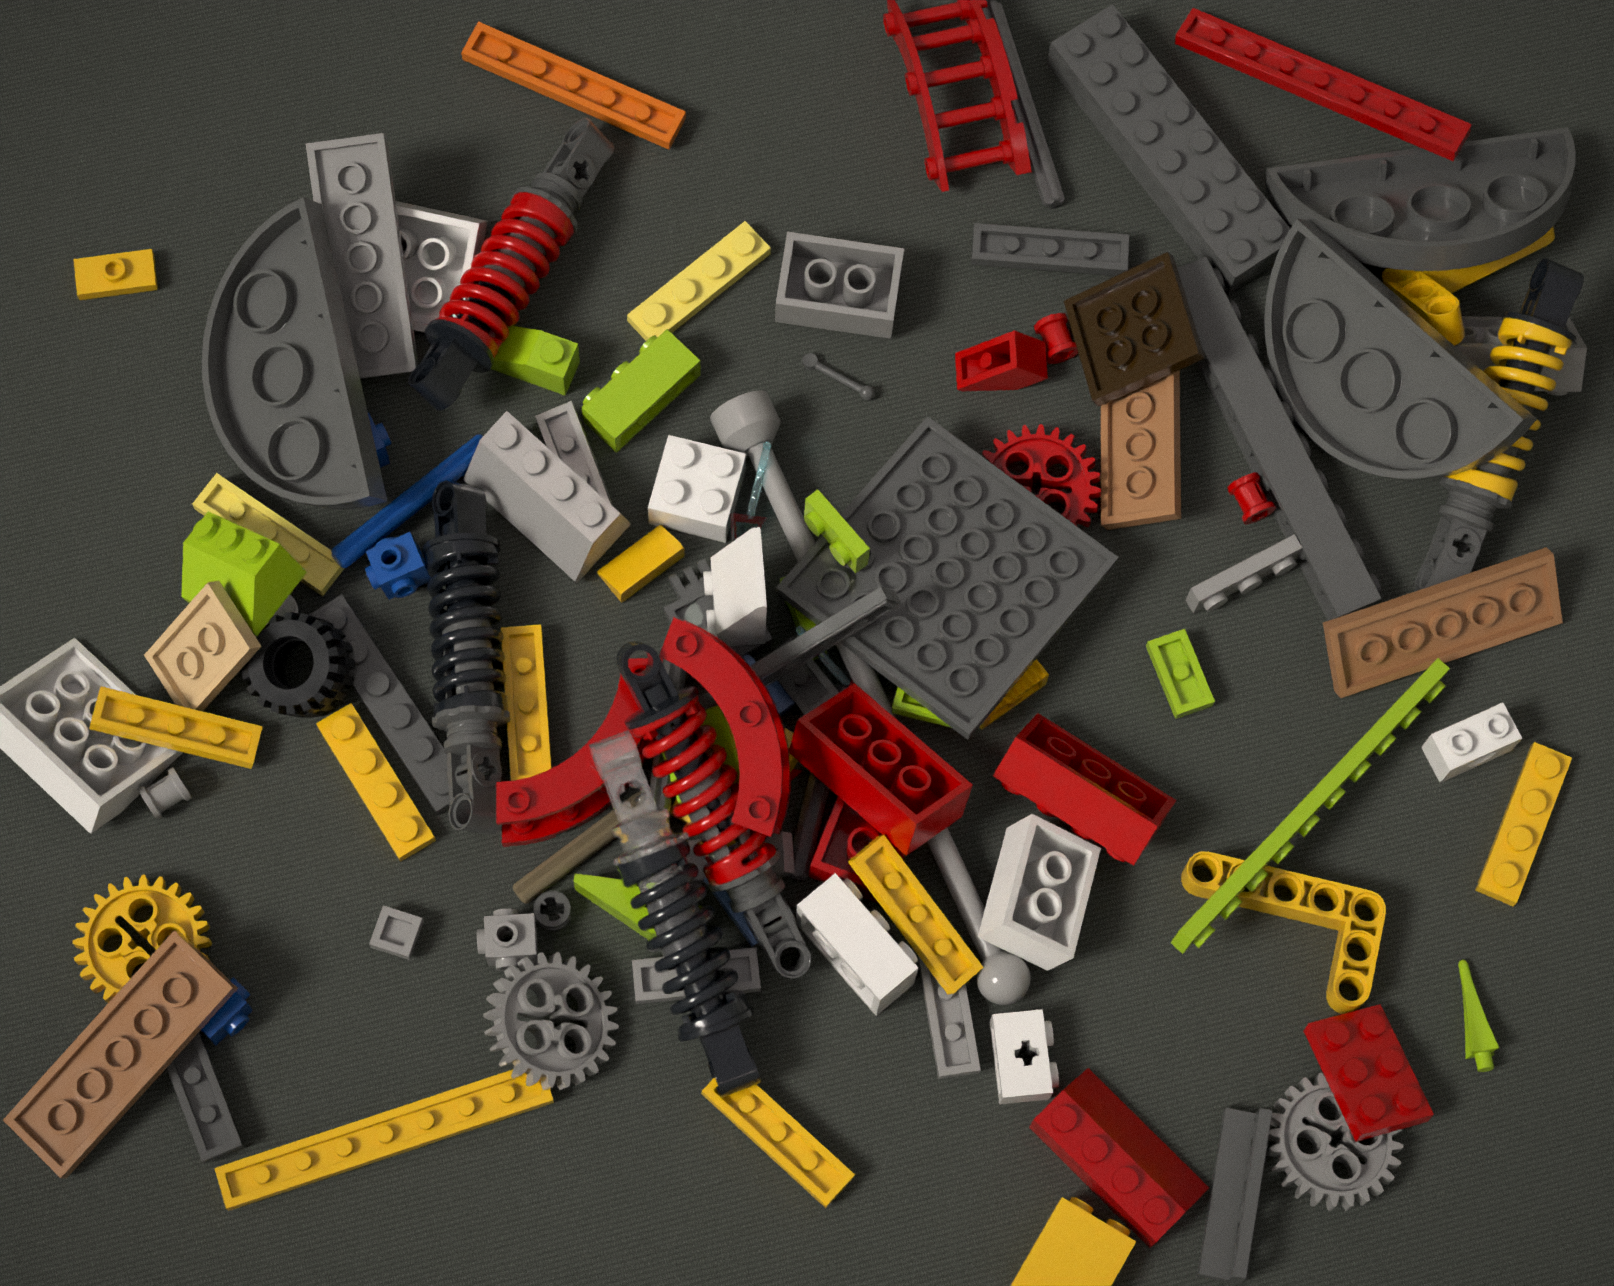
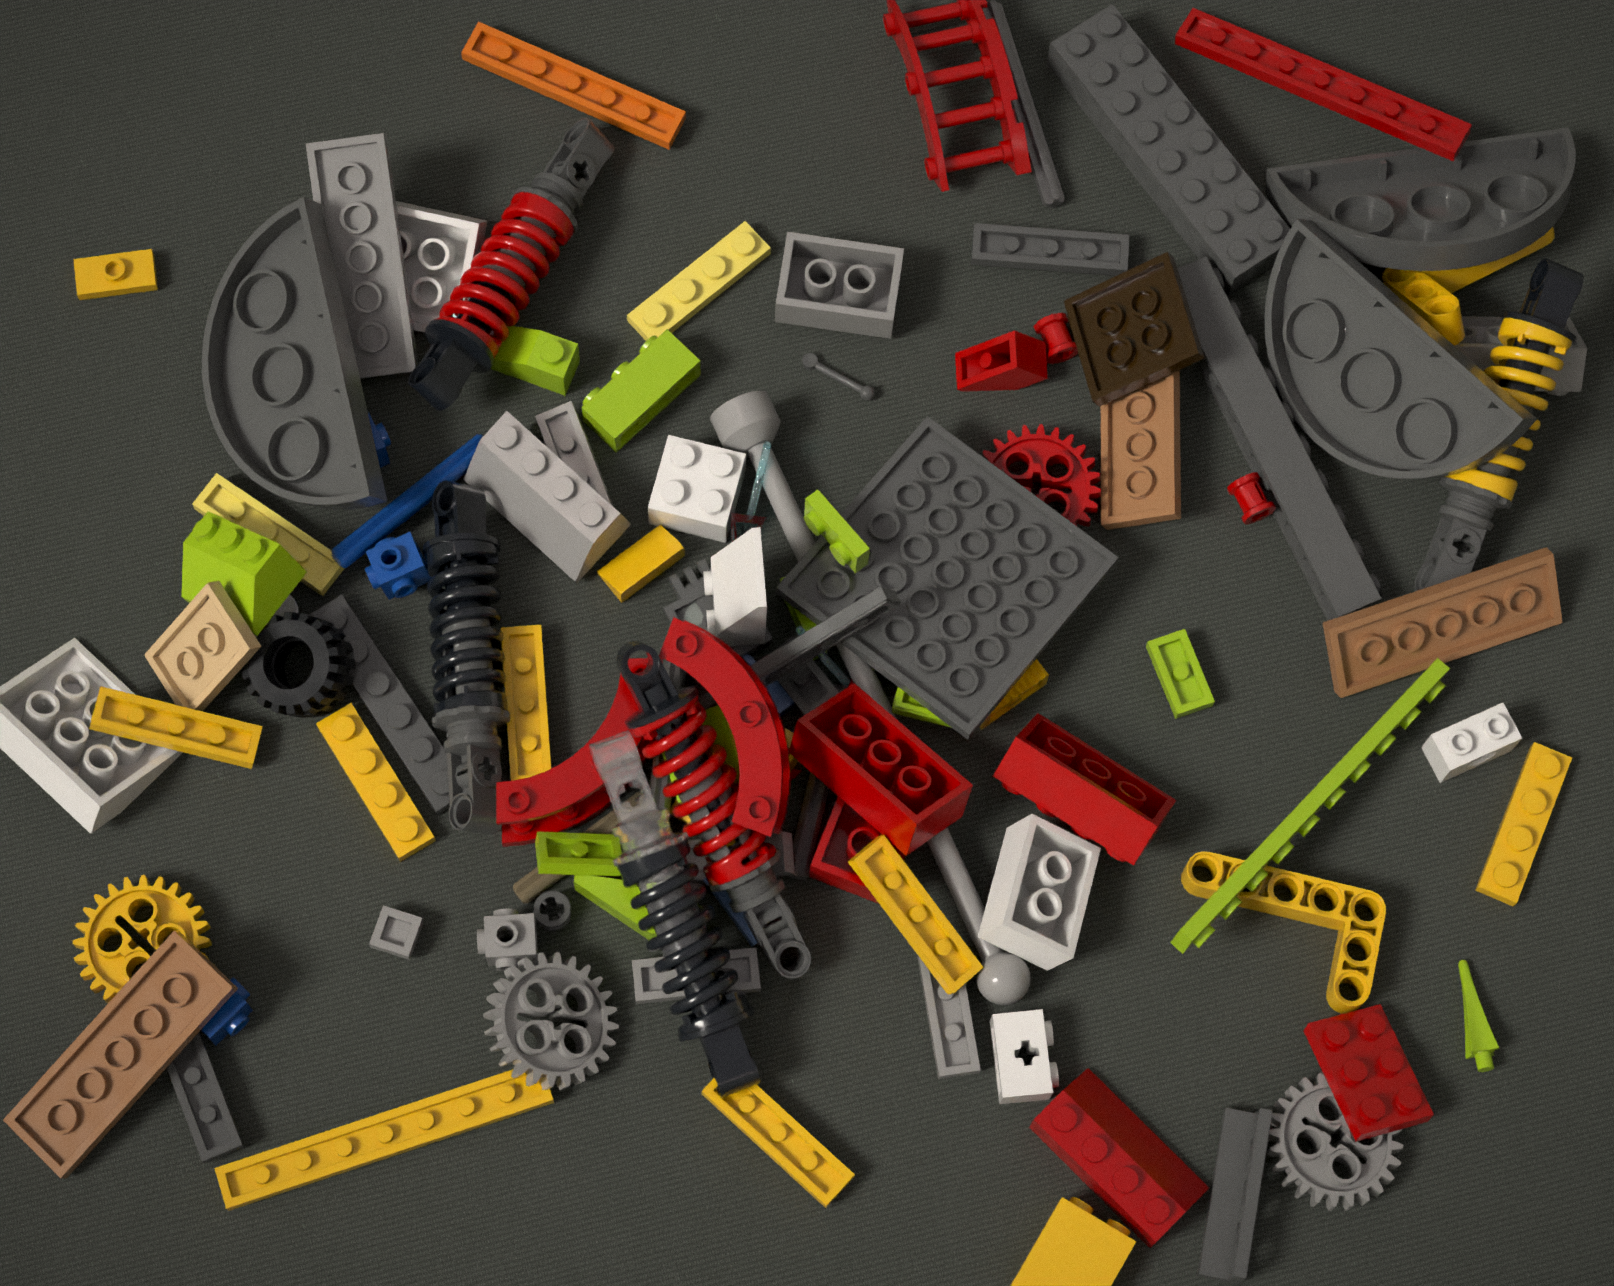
(164, 793): light grey bush -> none
(577, 853): none -> lime plate
(857, 943): white brick -> none
(1244, 575): light grey plate -> none

